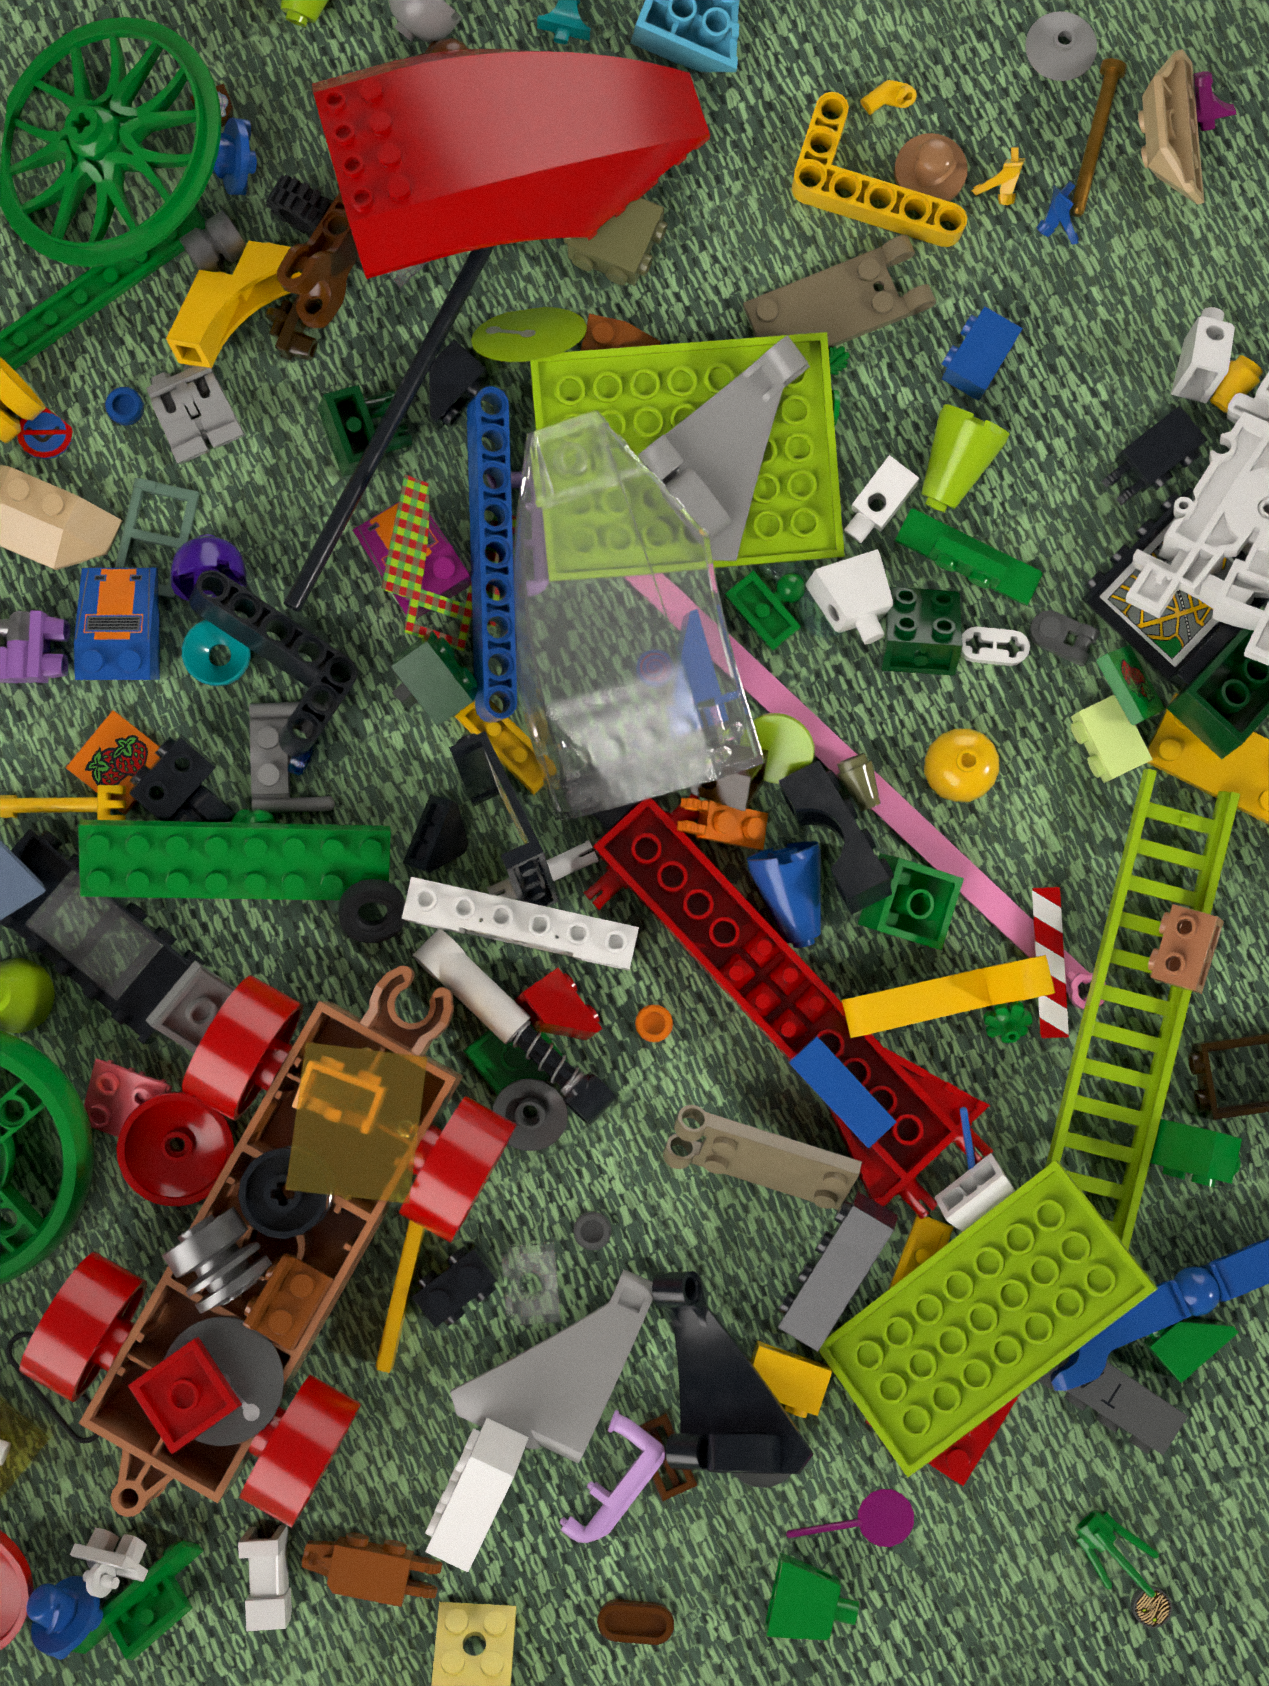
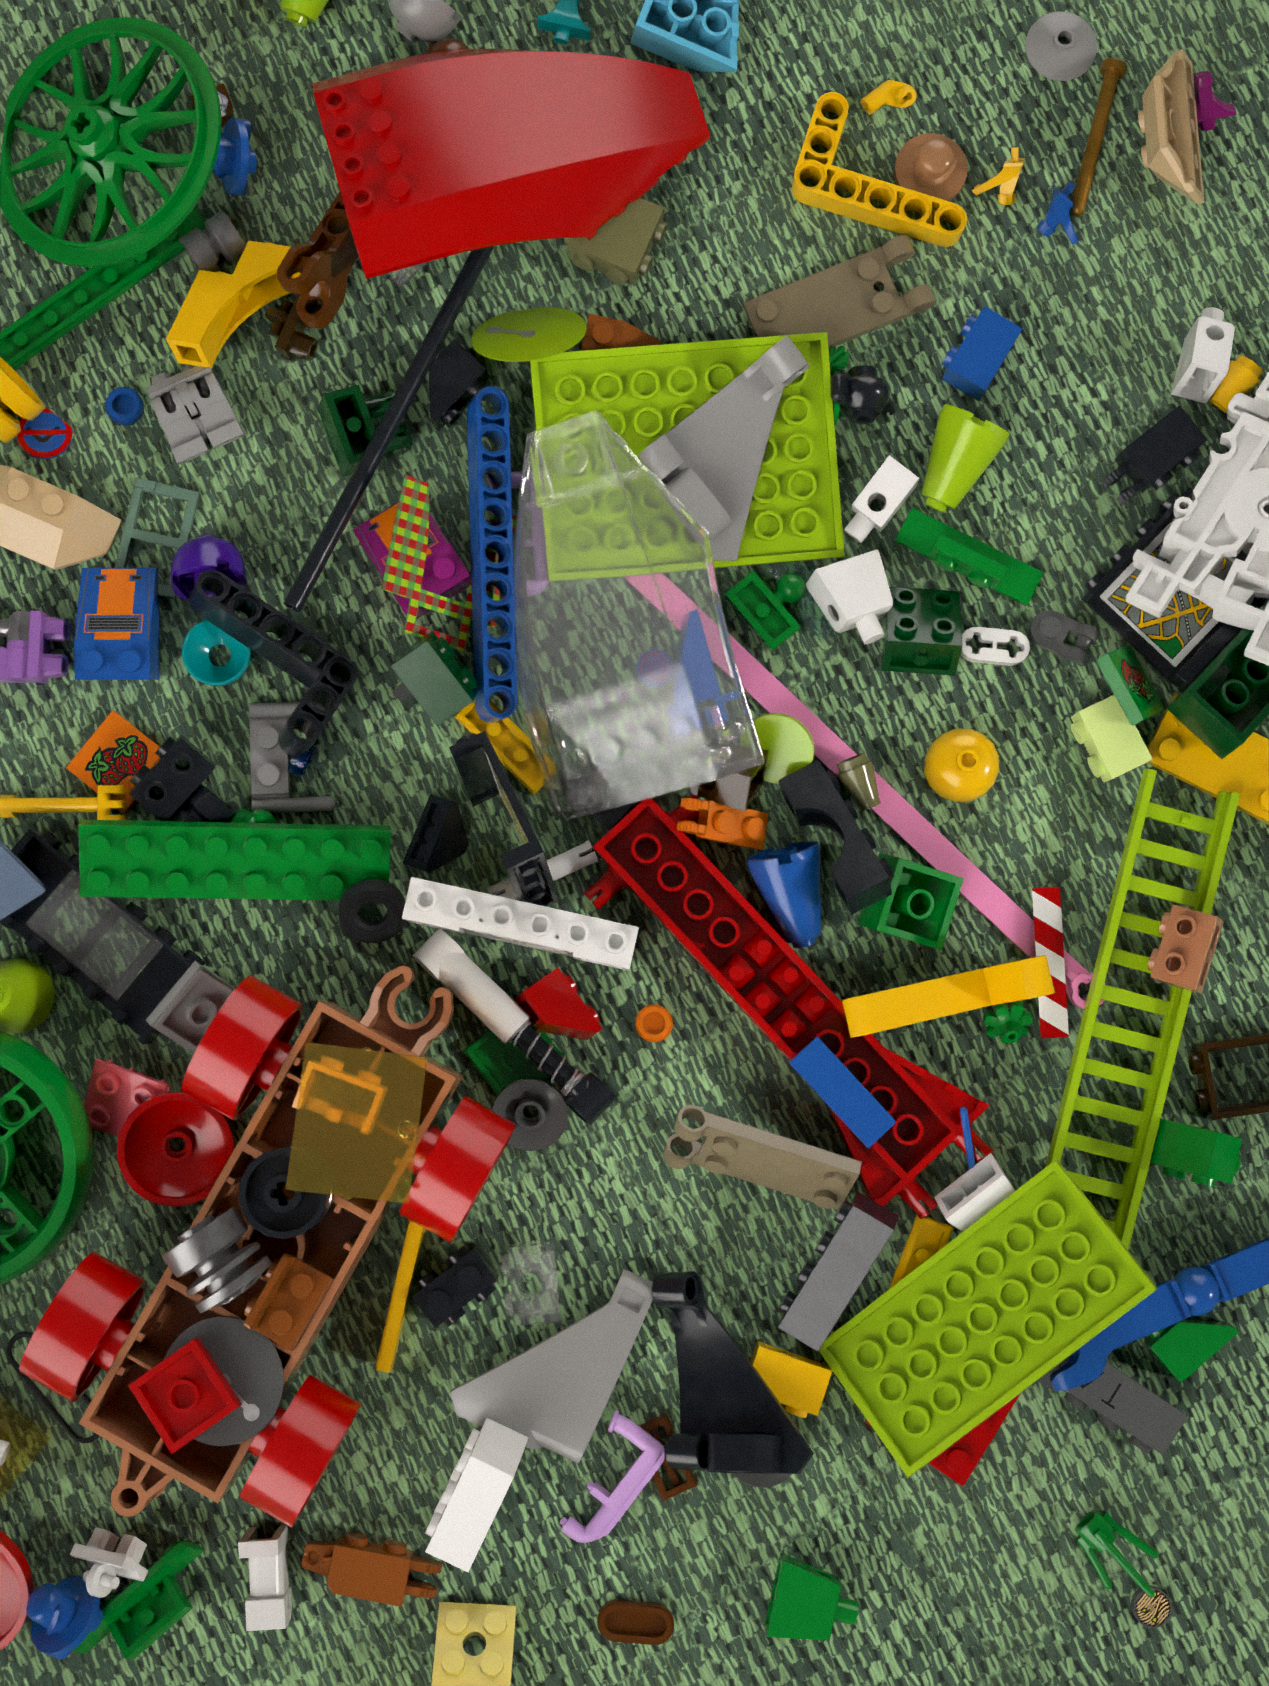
(297, 204): black tyre -> none
(592, 1230): dark grey tile -> none
(861, 394): none -> black piece
(883, 1519): magenta piece -> none

